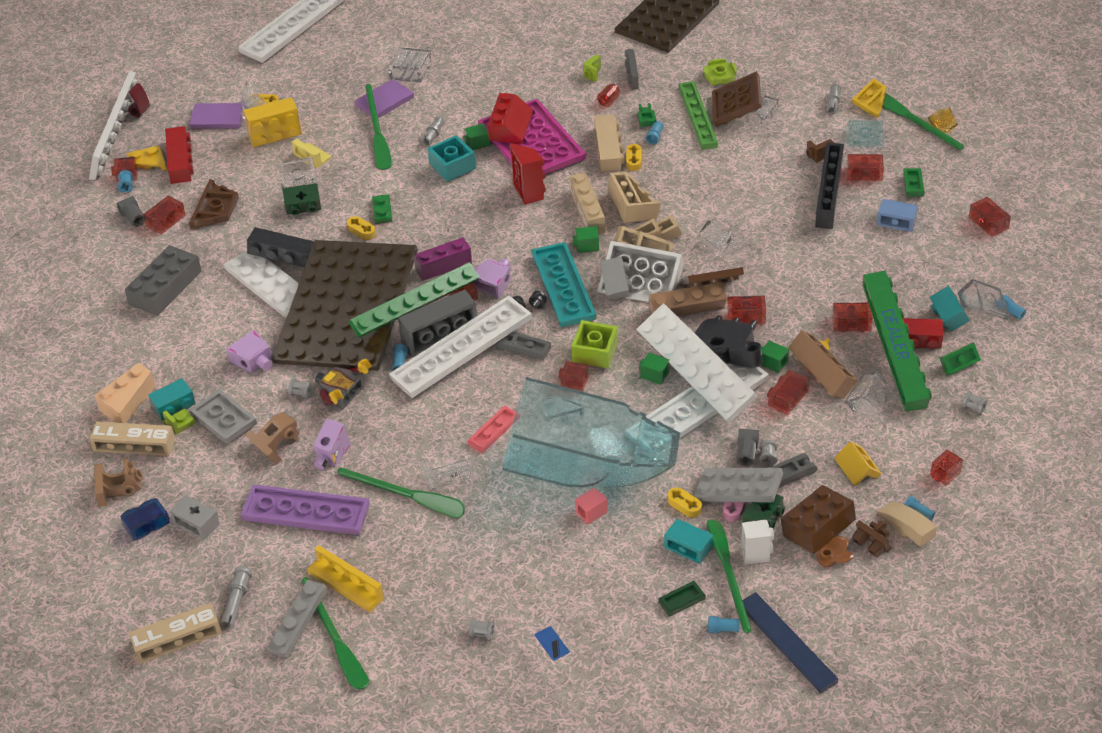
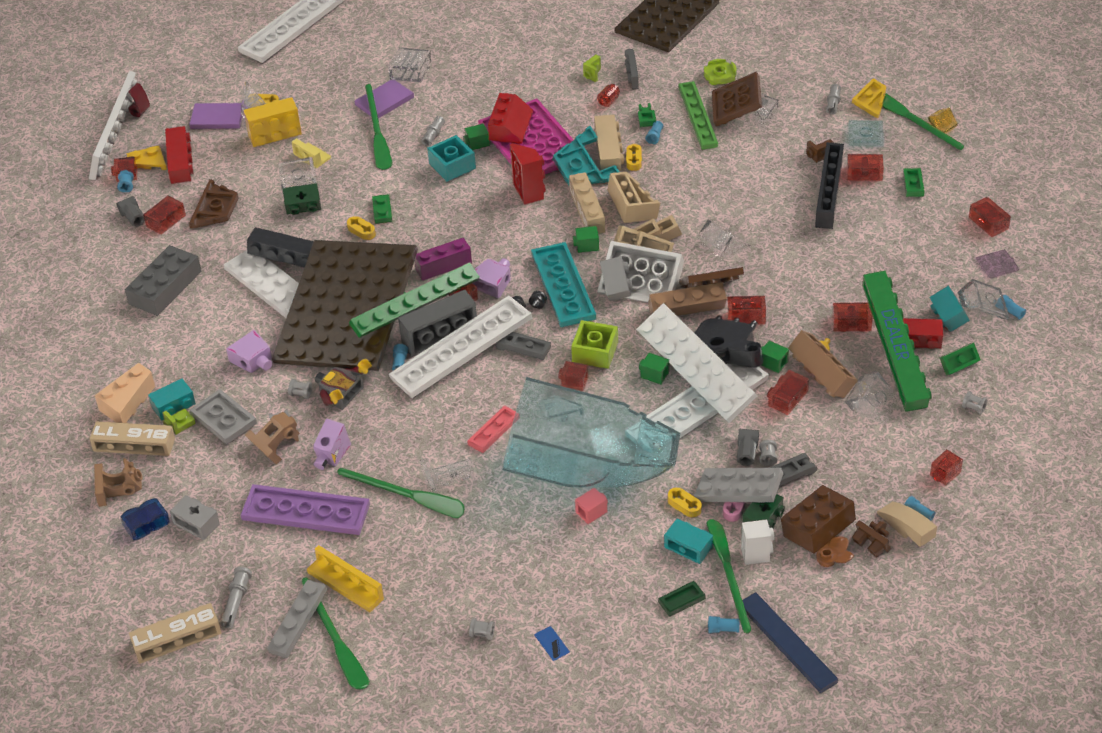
(575, 159): none -> teal wing
(856, 463): yellow panel -> none
(897, 215): medium blue brick -> none
(997, 263): none -> piece

